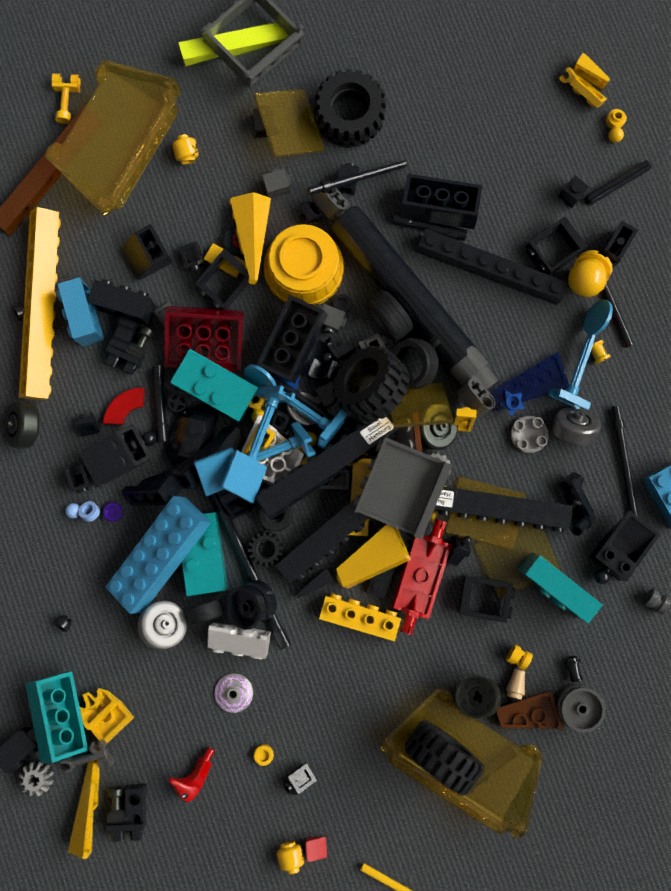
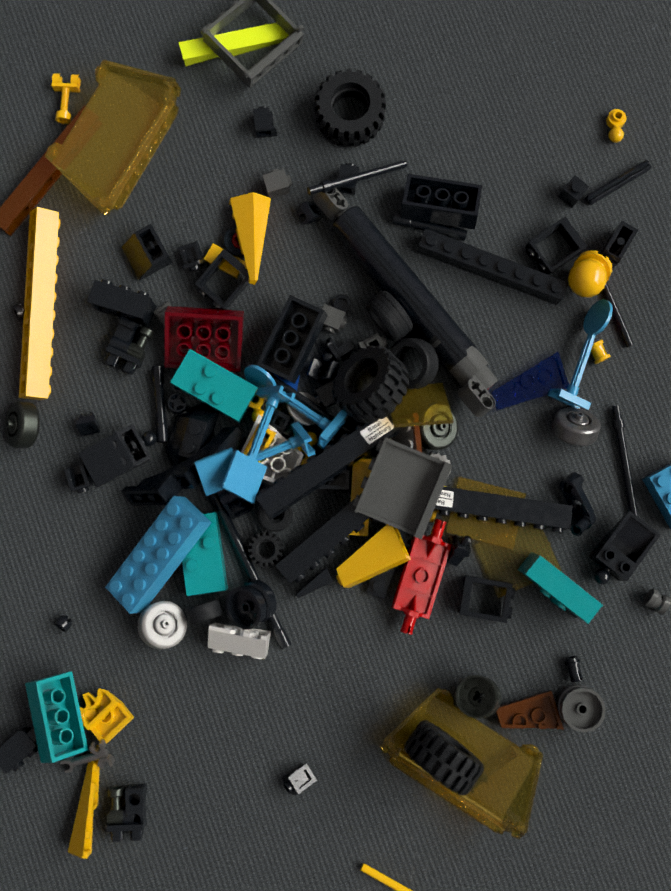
(35, 786): light grey gear -> none
(81, 316): dark azure brick -> none
(87, 511): light blue plate -> none
(113, 512): dark purple tile -> none
(123, 405): red tile -> none
(185, 149): yellow head -> none
(188, 787): red animal -> none
(236, 683): dish -> none
(263, 754): yellow tile -> none
(289, 122): clear yellow piece -> none
(290, 857): yellow head -> none
(304, 264): yellow piece -> none
(316, 848): slope -> none
(360, 618): yellow brick -> none
(464, 419): yellow plate -> none
(516, 398): blue plate -> none
(516, 685): tan cone -> none
(519, 657): yellow wheel -> none
(529, 434): light grey dish -> none
(581, 86): yellow plate -> none
(591, 72): yellow slope -> none

